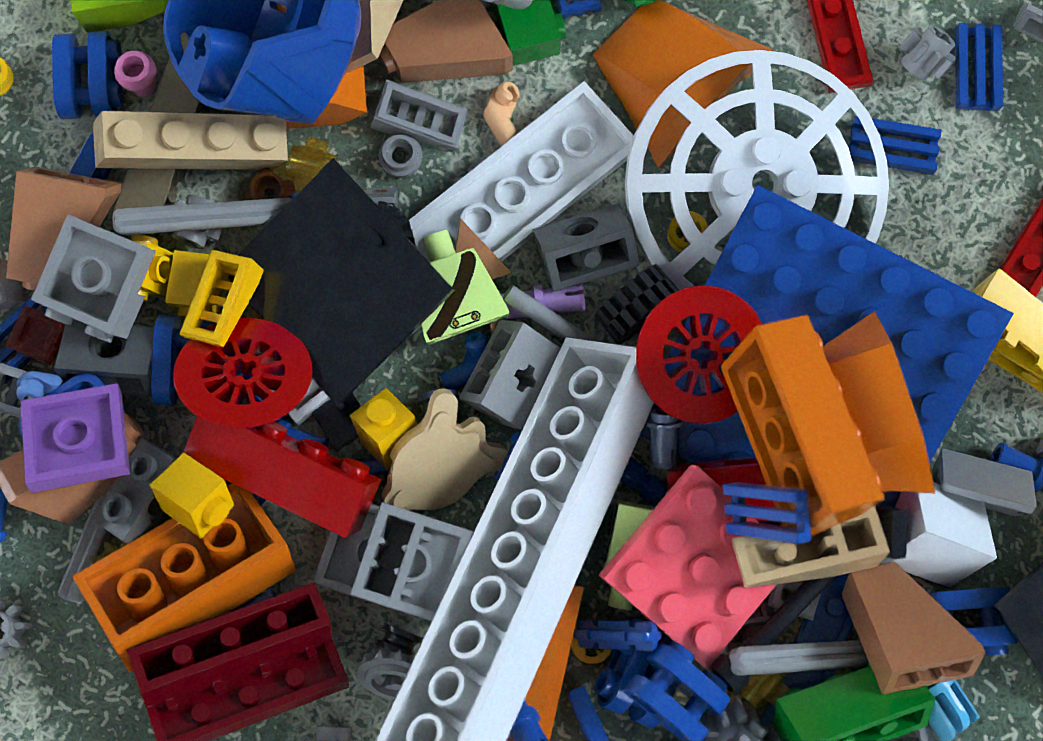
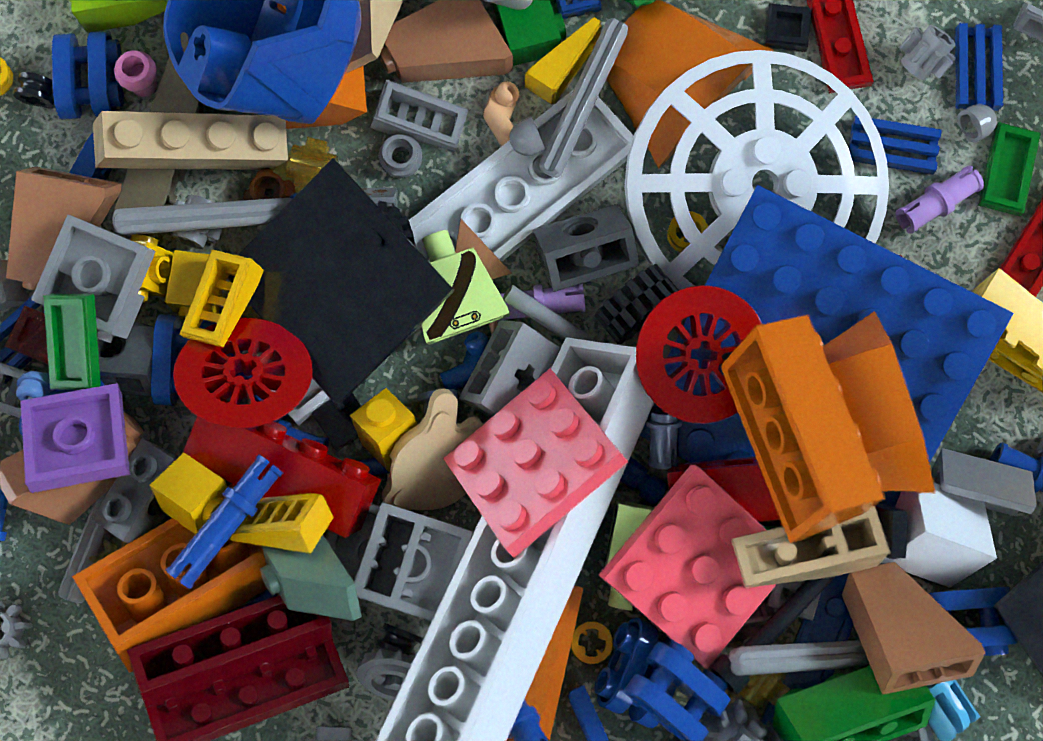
(34, 90): none -> black bush
(72, 341): none -> green tile
(224, 521): none -> blue pin
(301, 525): none -> yellow slope
(311, 581): none -> sand green slope
(526, 138): none -> light grey hinge
(534, 462): none -> coral plate
(557, 69): none -> yellow slope
(583, 98): none -> light grey axle
(617, 634): blue axle -> none
(741, 511): blue tile -> none
(787, 27): none -> black tile
(939, 199): none -> lavender pin
(982, 118): none -> light grey hinge
(1009, 169): none -> green tile

